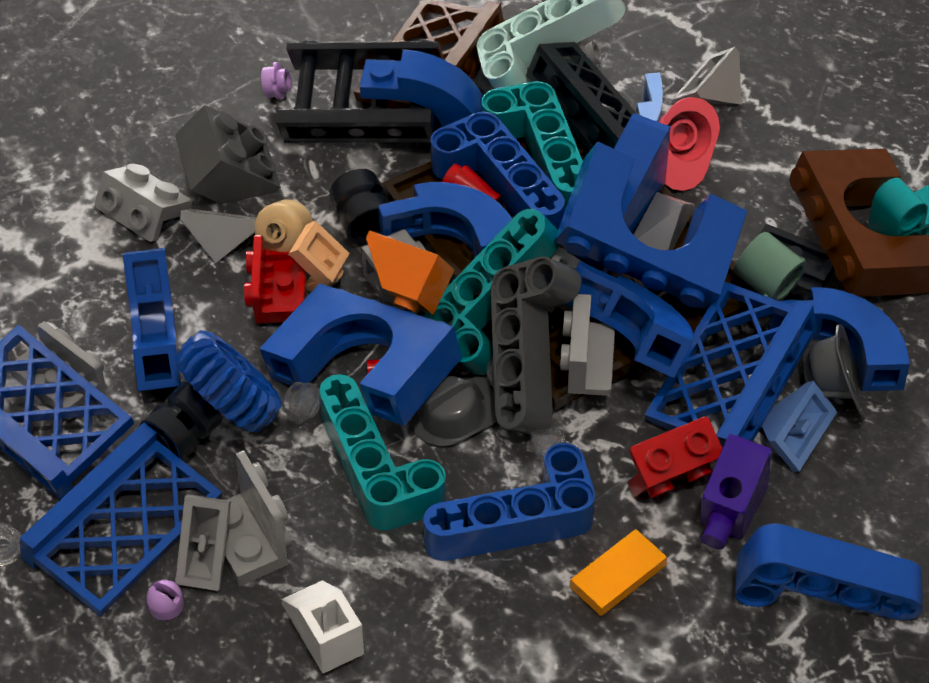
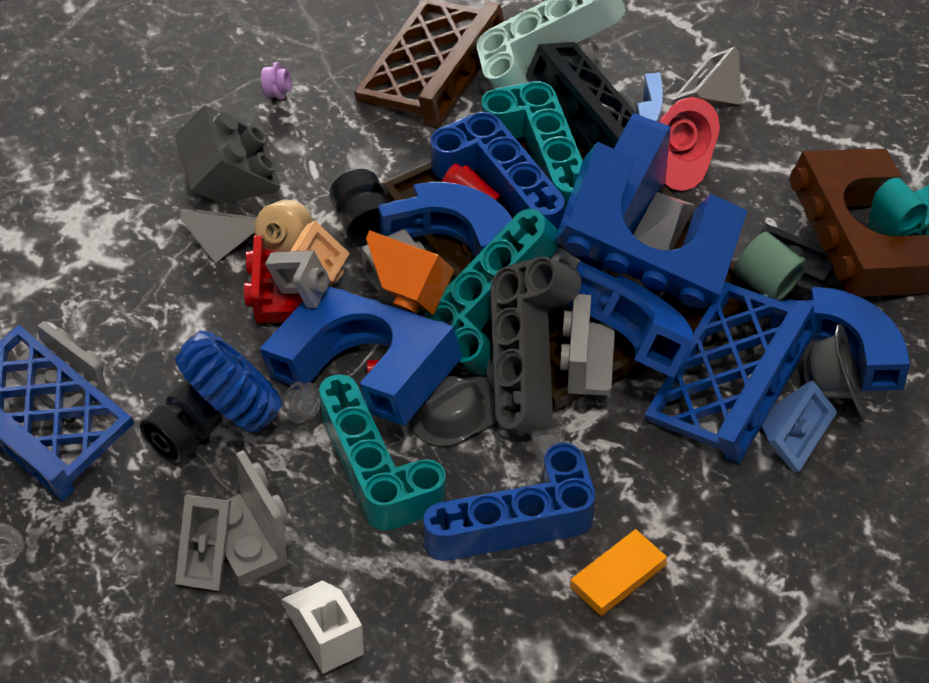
(86, 503): blue fence -> none
(139, 200): light grey bracket -> none
(152, 319): blue arch -> none
(160, 605): lavender hinge -> none
(299, 273): none -> light grey bracket
(346, 124): black fence -> none
(423, 81): blue arch -> none
(673, 455): red bracket -> none
(734, 491): dark purple torso -> none
(826, 569): blue beam -> none

